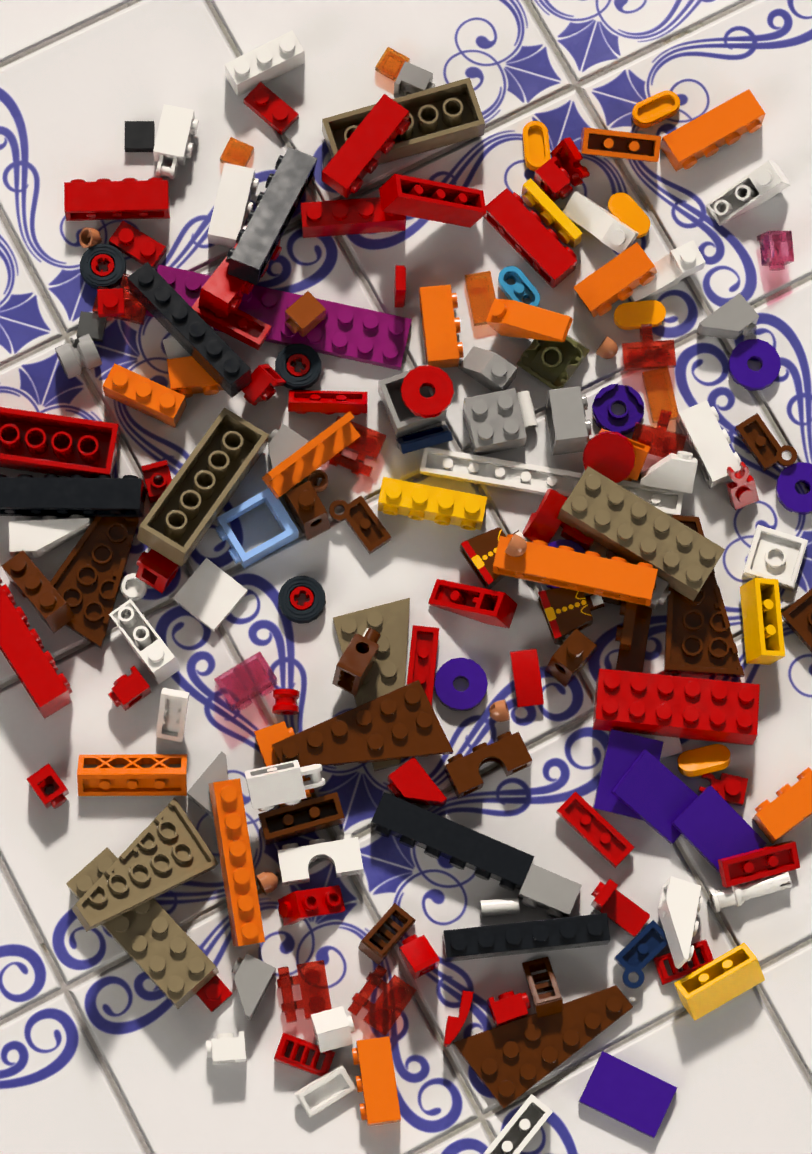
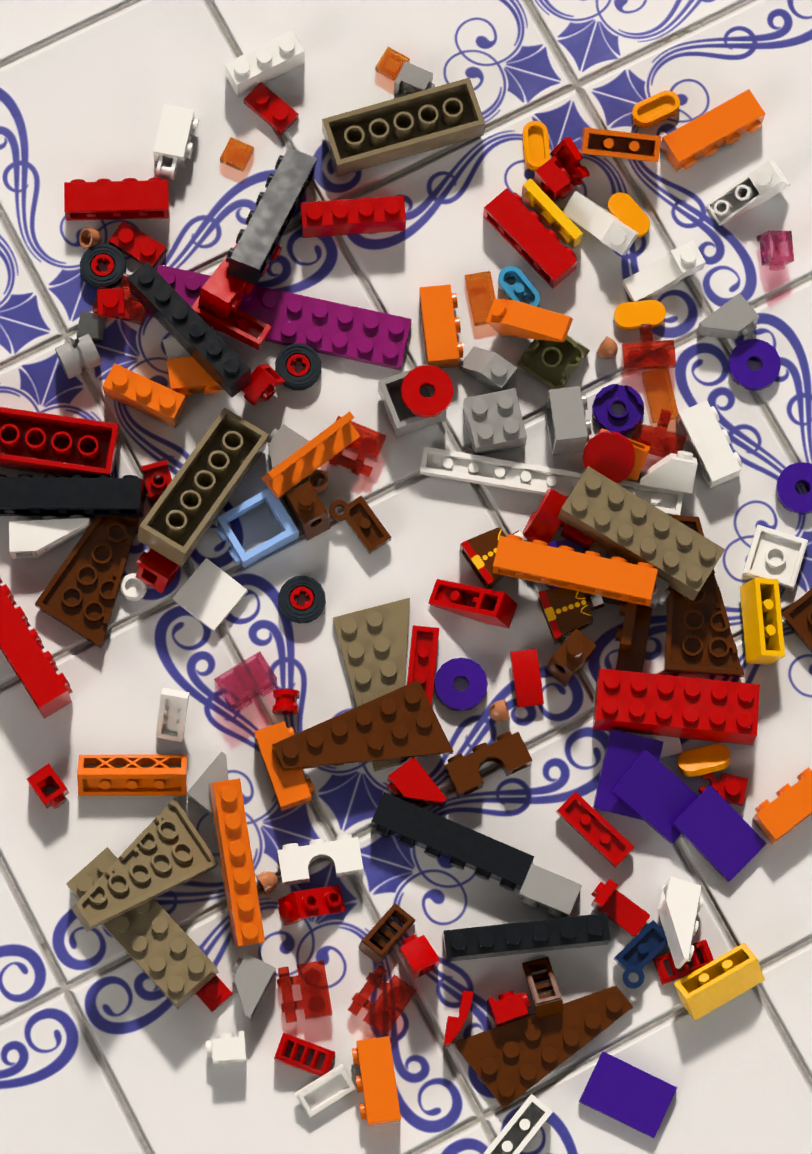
(39, 591): reddish brown arch -> none
(129, 689): red brick -> none
(139, 136): black piece -> none
(145, 641): white slope -> none
(232, 204): white brick -> none
(281, 784): white brick -> none
(301, 818): reddish brown brick -> none
(304, 314): dark orange brick -> none
(327, 402): red plate -> none
(332, 1029): white brick -> none
(357, 661): reddish brown torso -> none
(365, 146): red brick -> none
(400, 286): red tile -> none
(424, 439): dark blue tile -> none
(432, 200): red brick -> none
(432, 504): yellow brick -> none
(500, 907): white axle -> none
(516, 546): nougat hinge -> none
(527, 410): white axle -> none
(616, 280): orange brick -> none
(738, 894): white pin -> none
(742, 489): plate -> none
(758, 863): red plate -> none
(763, 444): reddish brown hinge -> none

